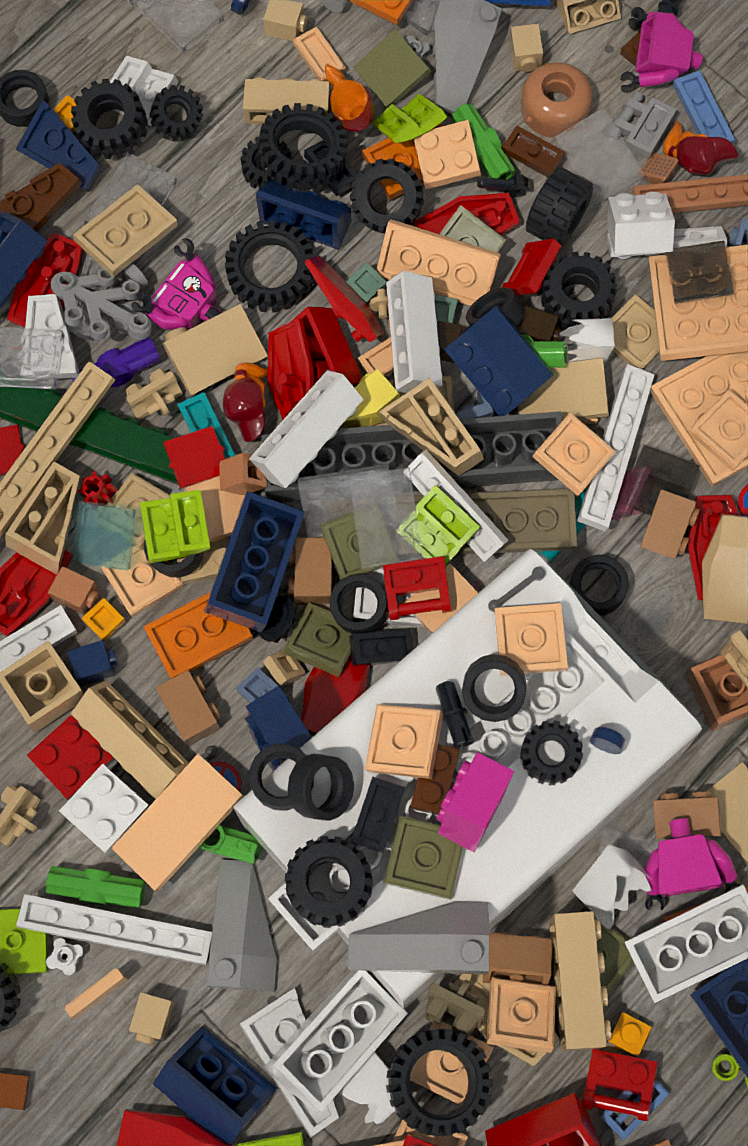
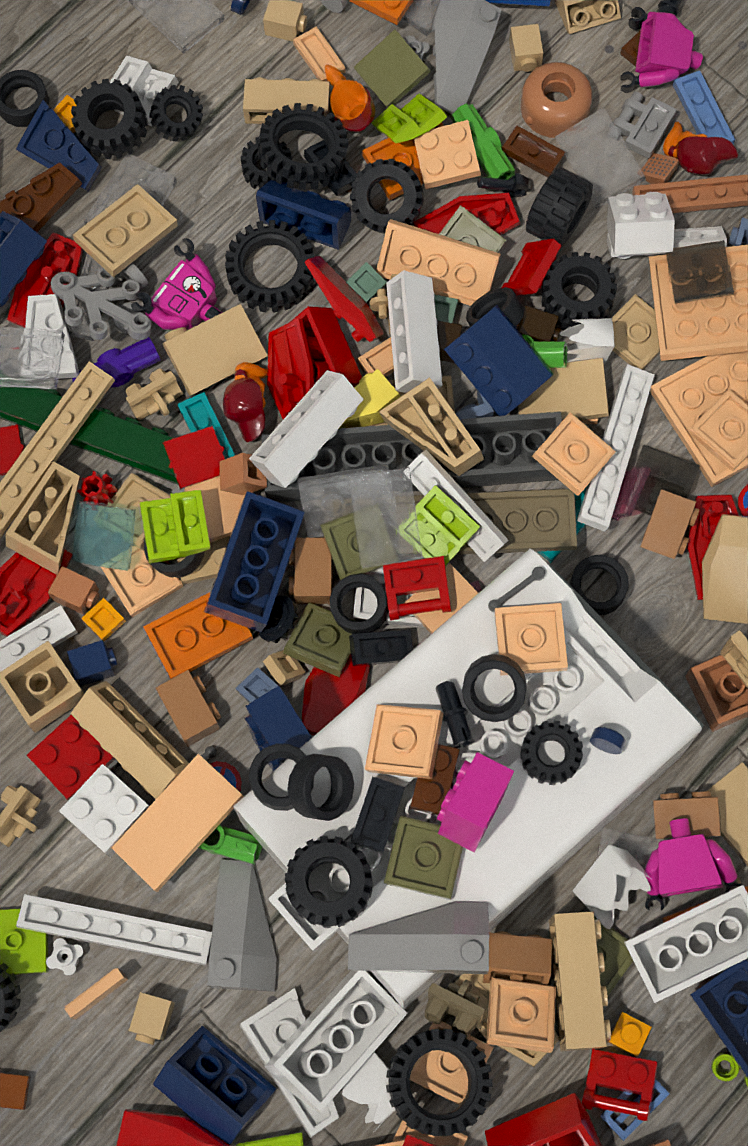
(95, 887): bright green piece -> none

